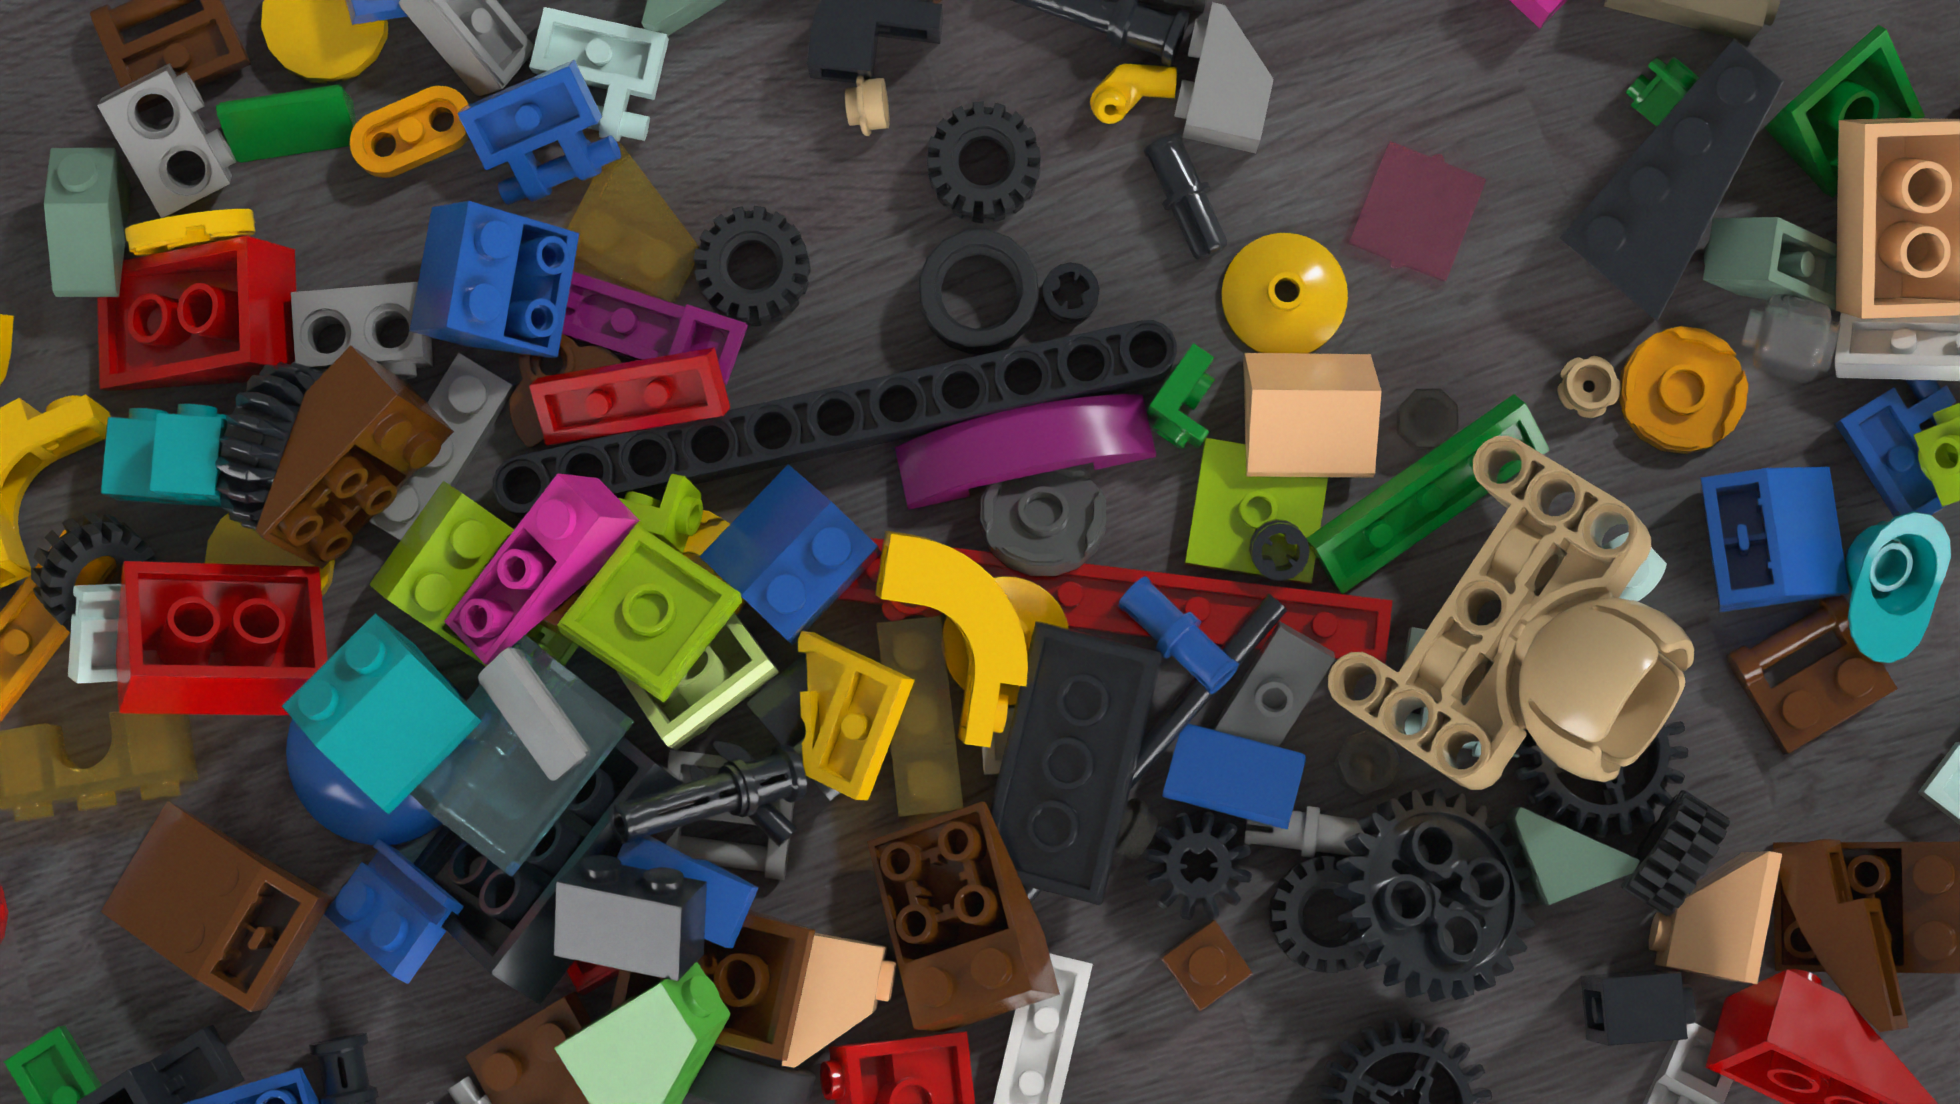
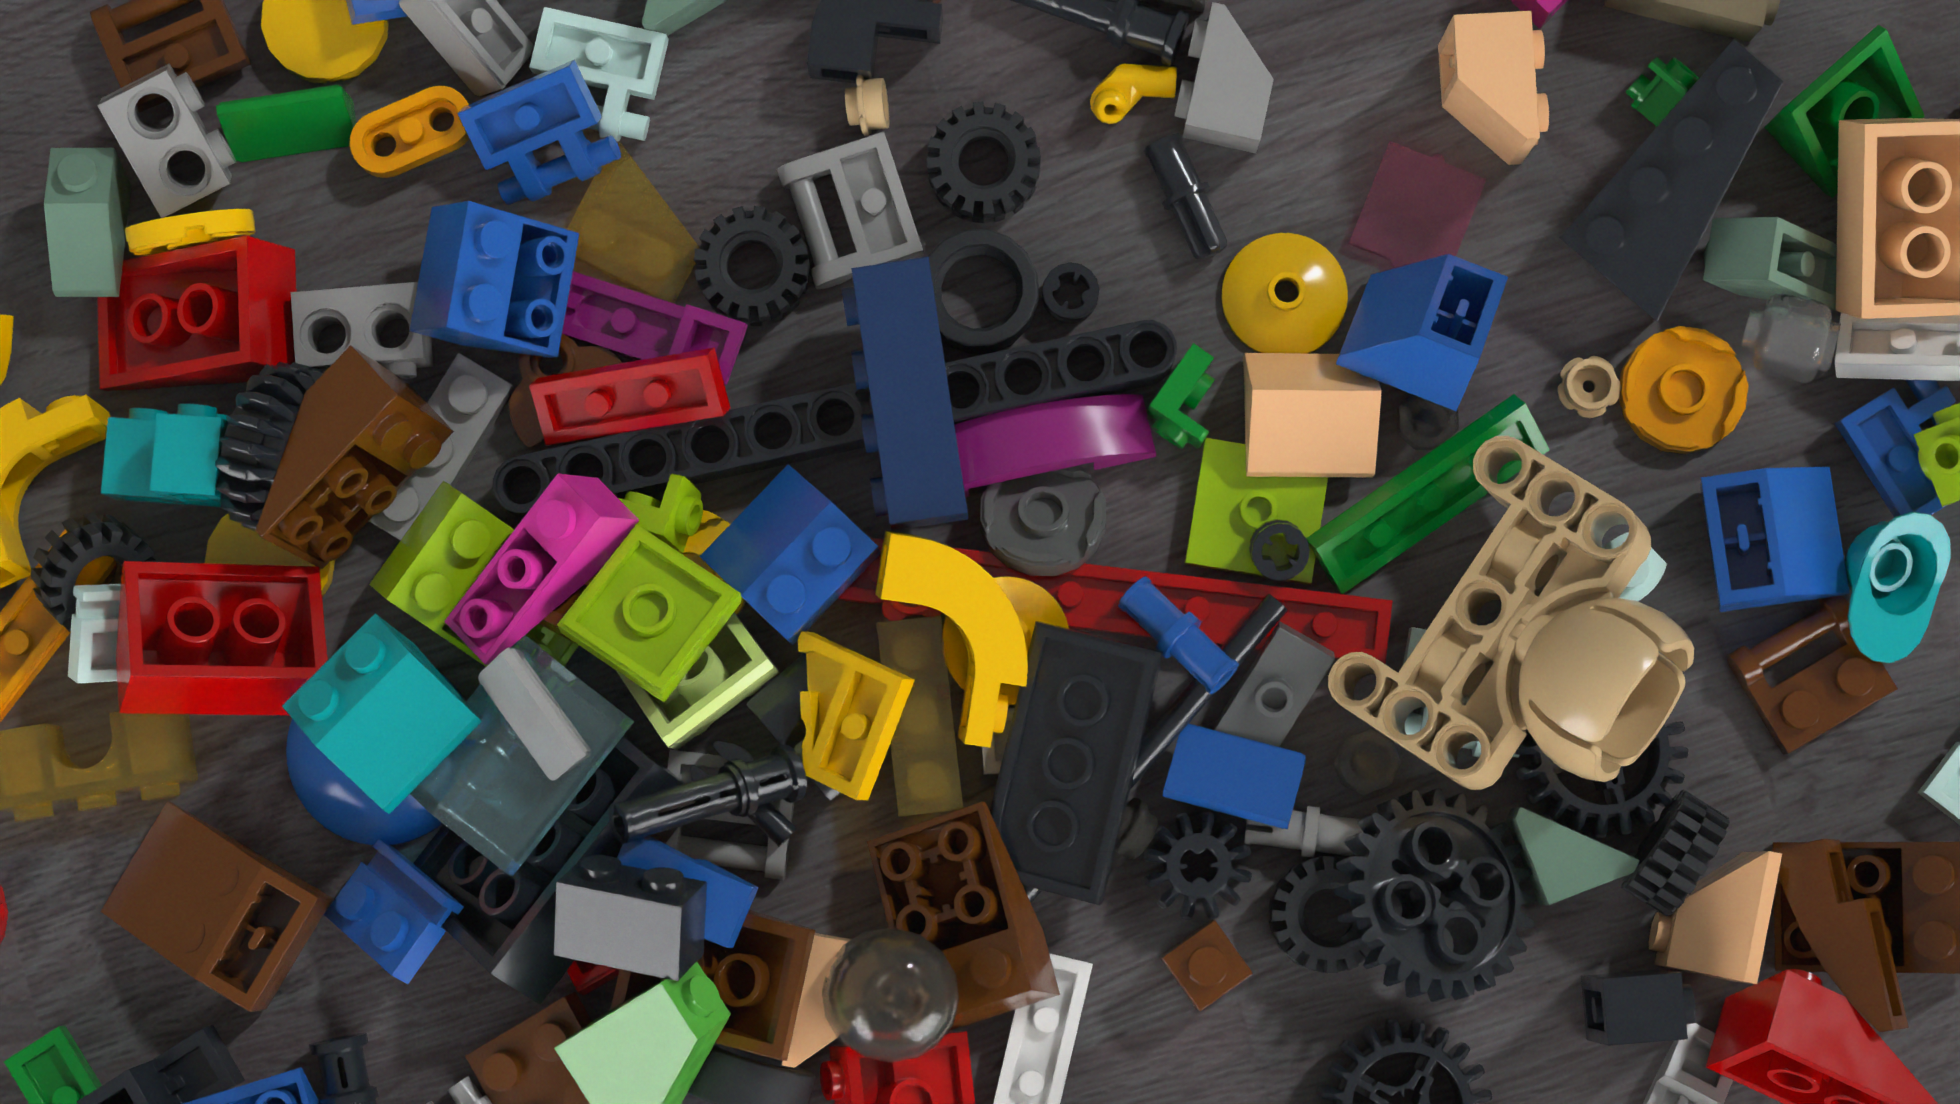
(870, 201): none -> light grey plate
(890, 995): none -> clear smoke cylinder
(908, 394): none -> dark blue brick
(1424, 327): none -> blue slope
(1491, 80): none -> light nougat slope

